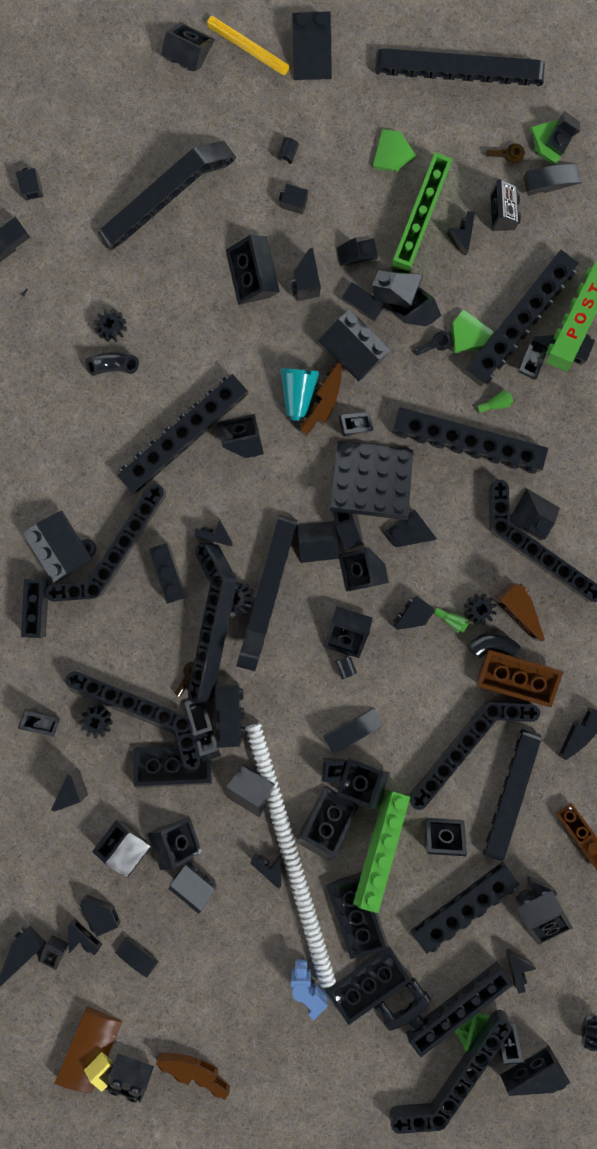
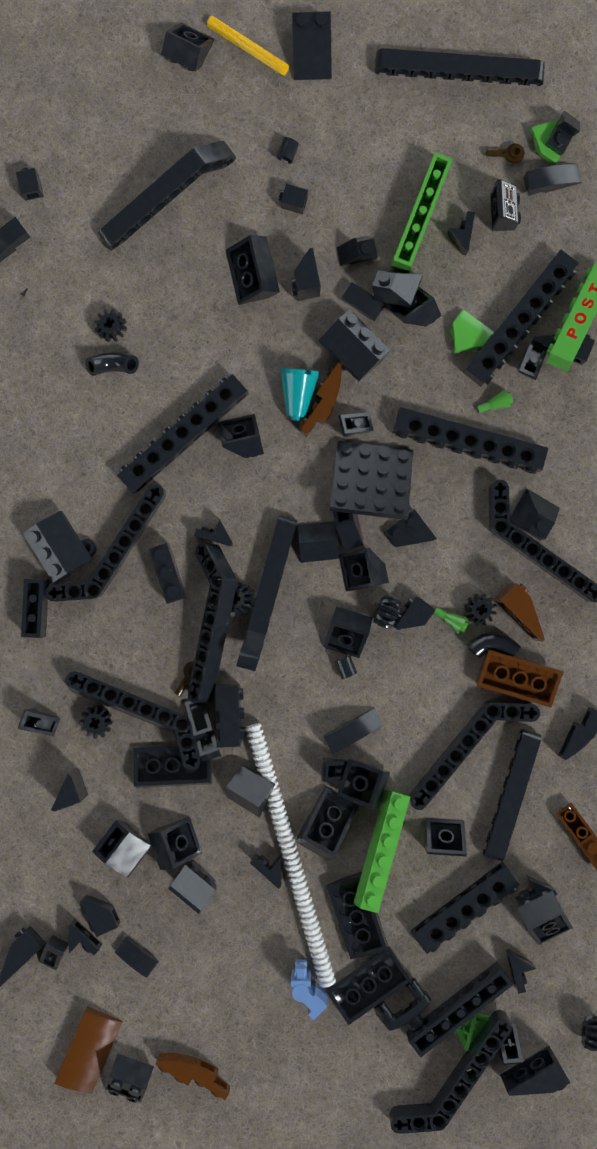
(97, 1069): light yellow panel -> none
(387, 611): none -> black gear
(392, 151): bright green slope -> none
(441, 342): black plate -> none

